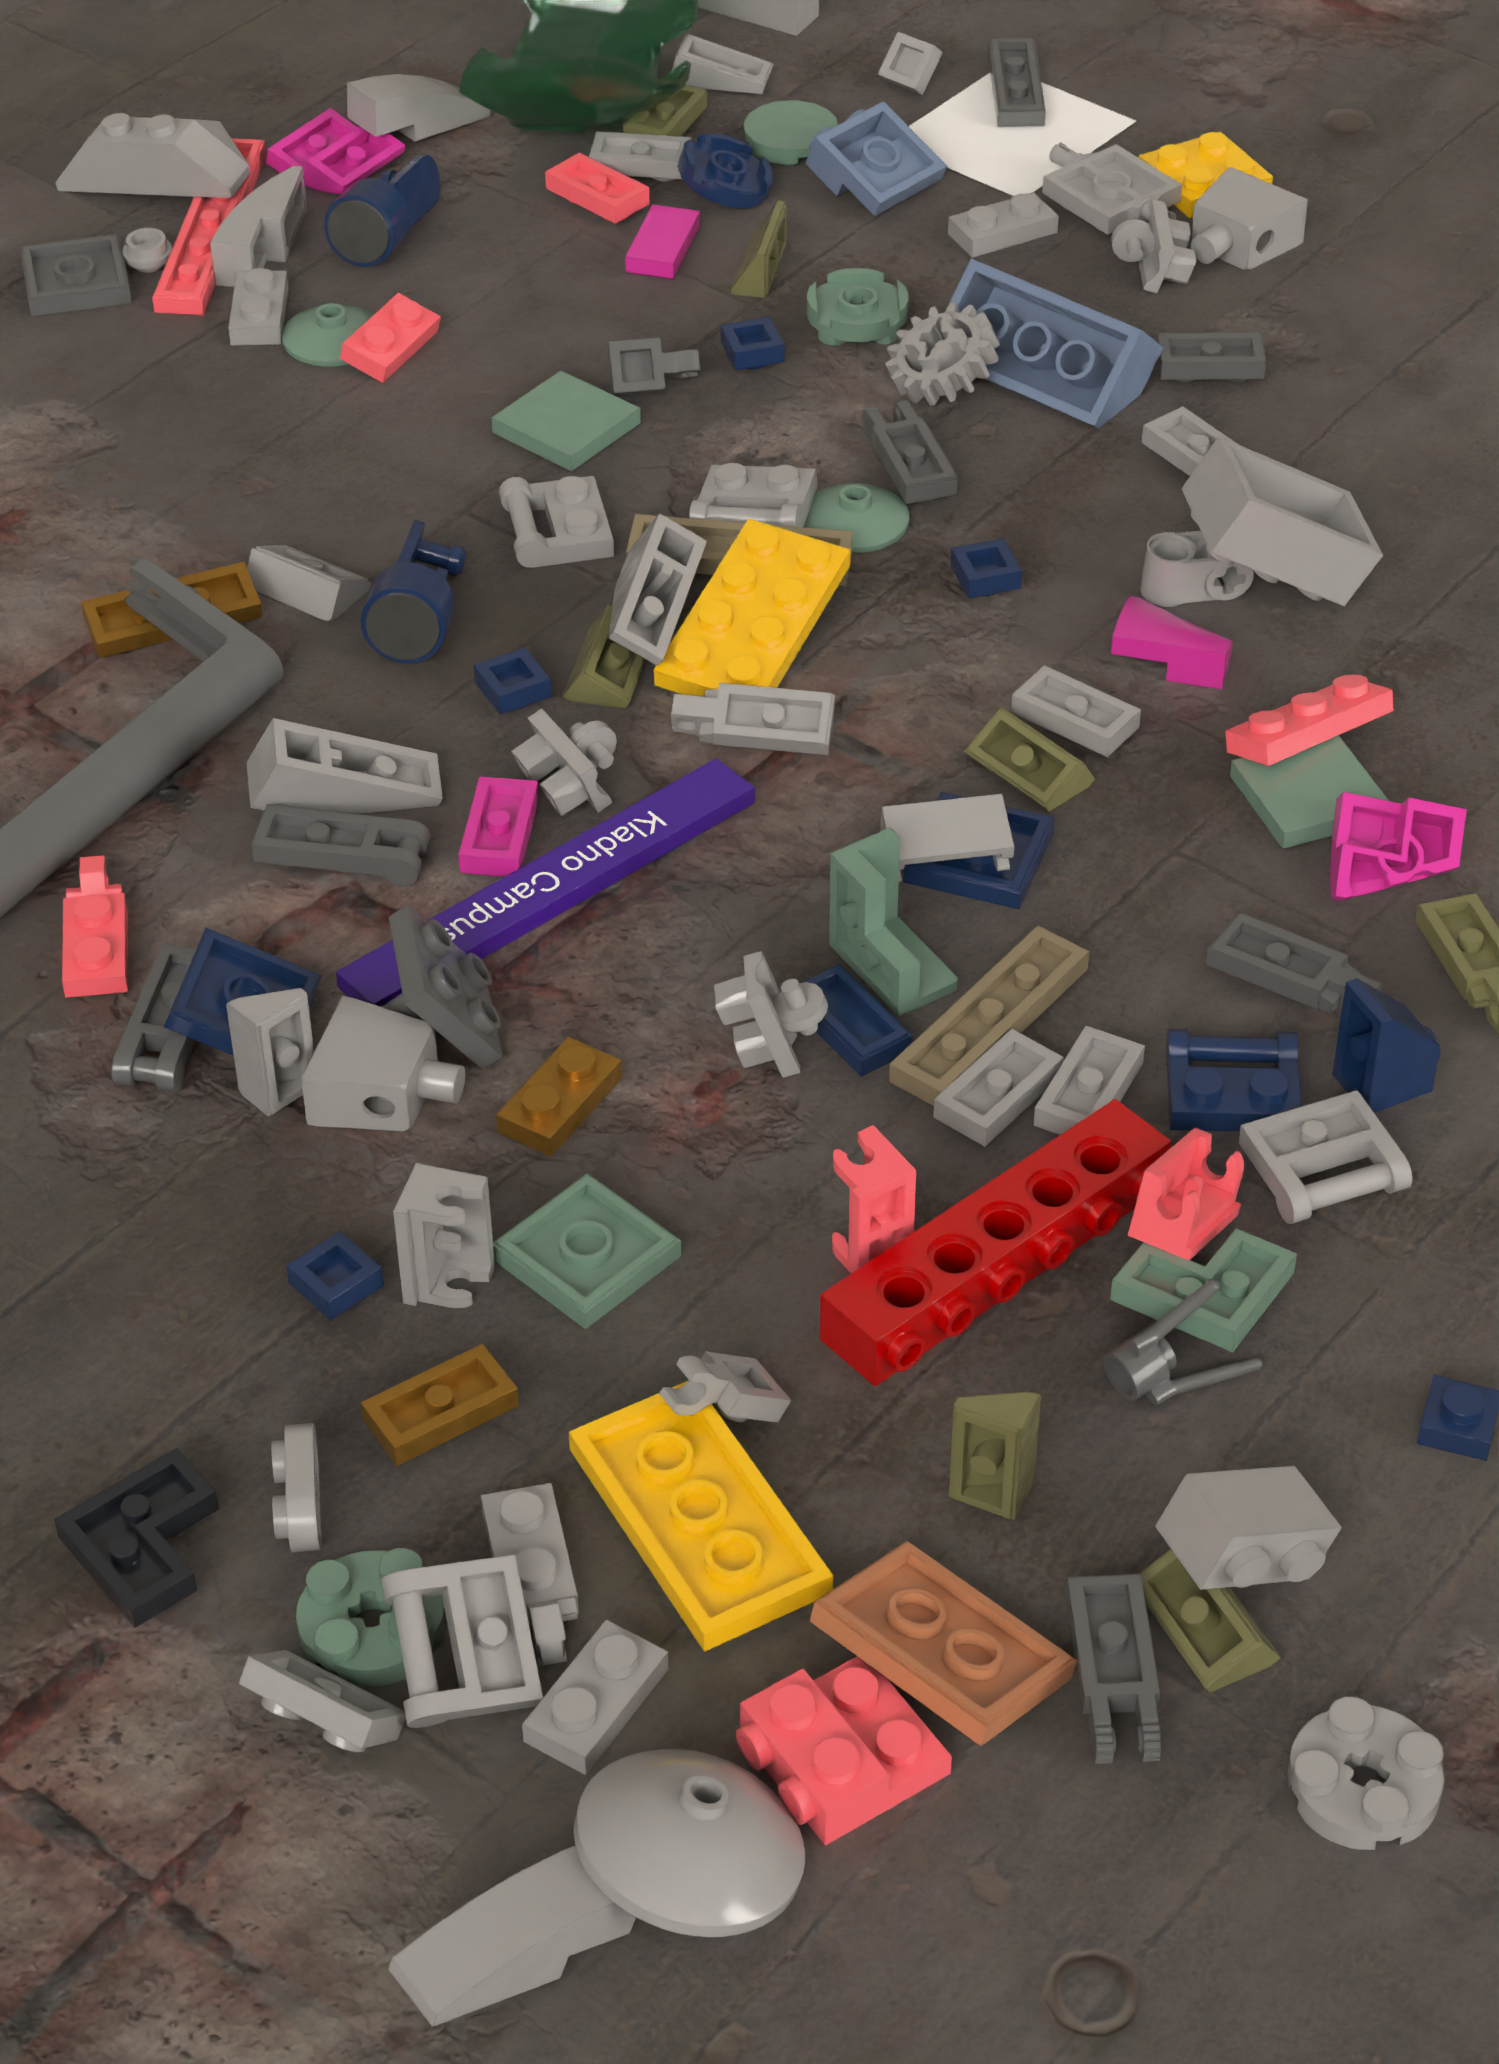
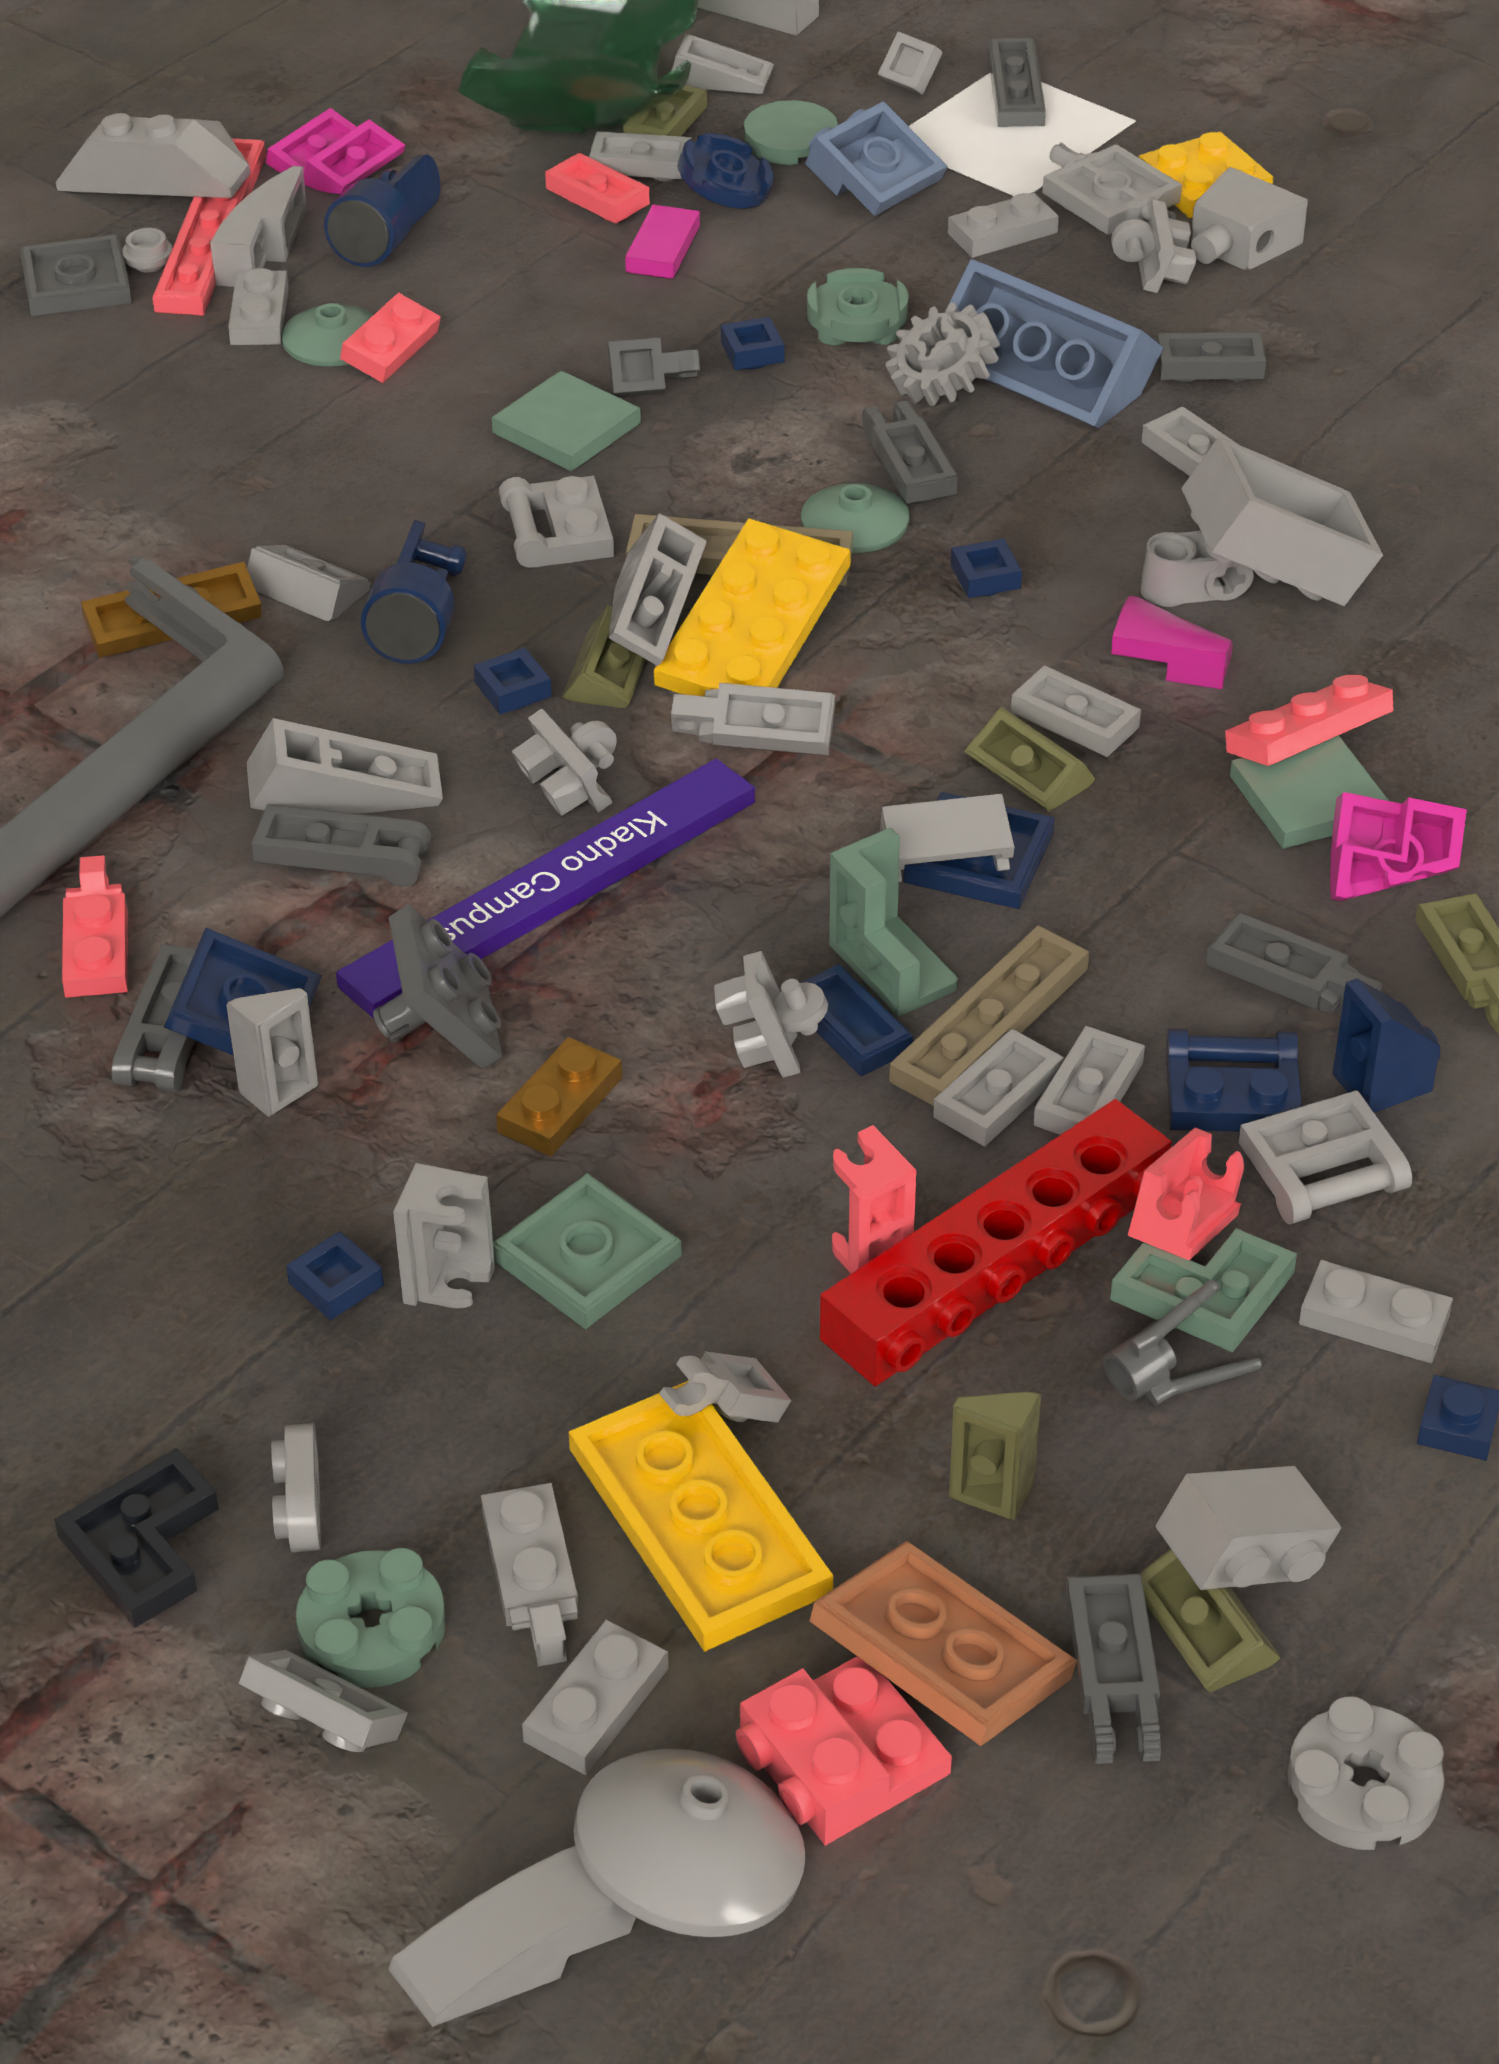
(376, 1070): light grey torso -> none
(410, 105): light grey slope -> none
(439, 1404): pearl gold plate -> none
(486, 1636): light grey plate -> none
(498, 826): dark pink plate -> none
(761, 493): light grey plate -> none
(762, 255): olive slope -> none
(1376, 1311): none -> light grey plate

